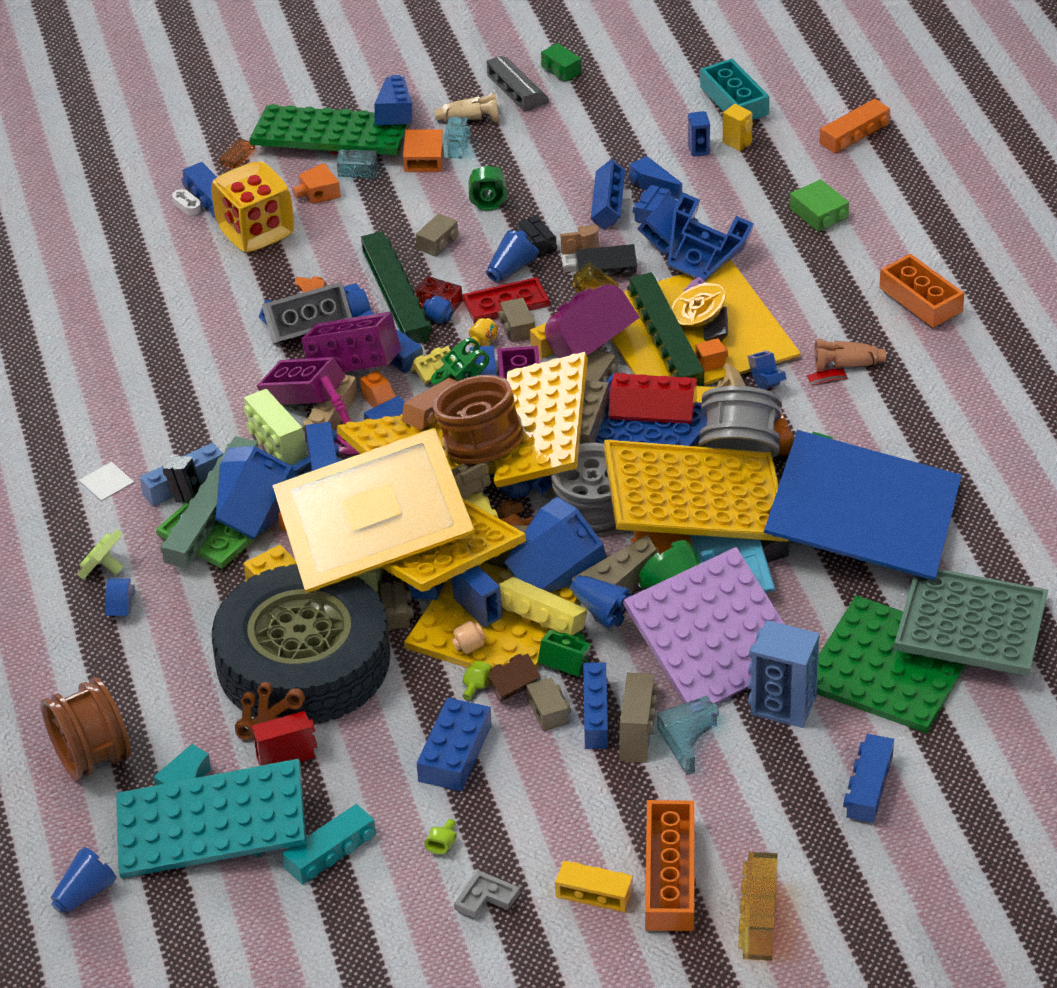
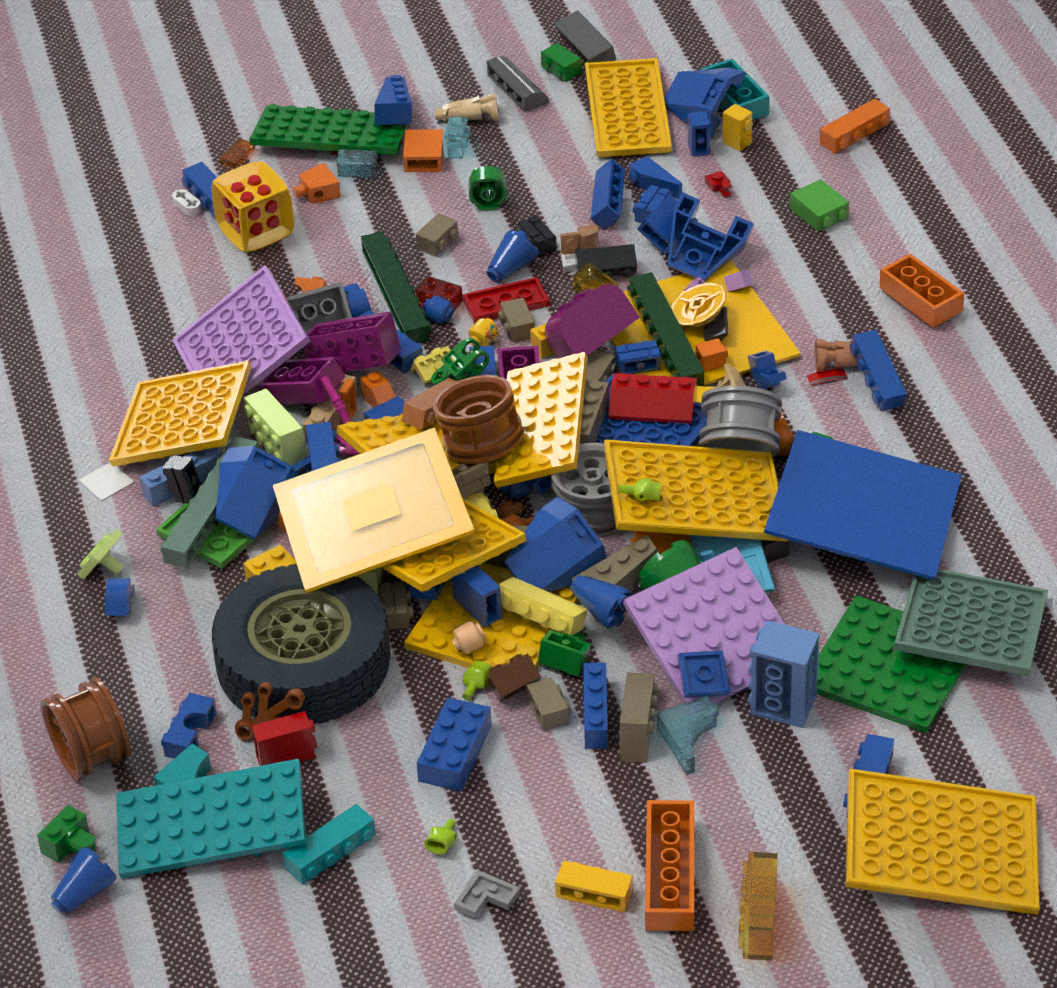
(65, 835): none -> green brick
(181, 414): none -> yellow plate
(194, 712): none -> blue arch
(246, 325): none -> lavender plate
(349, 396): none -> orange tile
(585, 38): none -> dark grey brick
(627, 108): none -> yellow plate
(638, 357): none -> blue brick
(643, 489): none -> lime piece
(701, 92): none -> blue wedge
(703, 674): none -> blue plate
(718, 181): none -> red plate
(738, 280): none -> lavender slope
(878, 370): none -> blue brick
(942, 841): none -> yellow tile

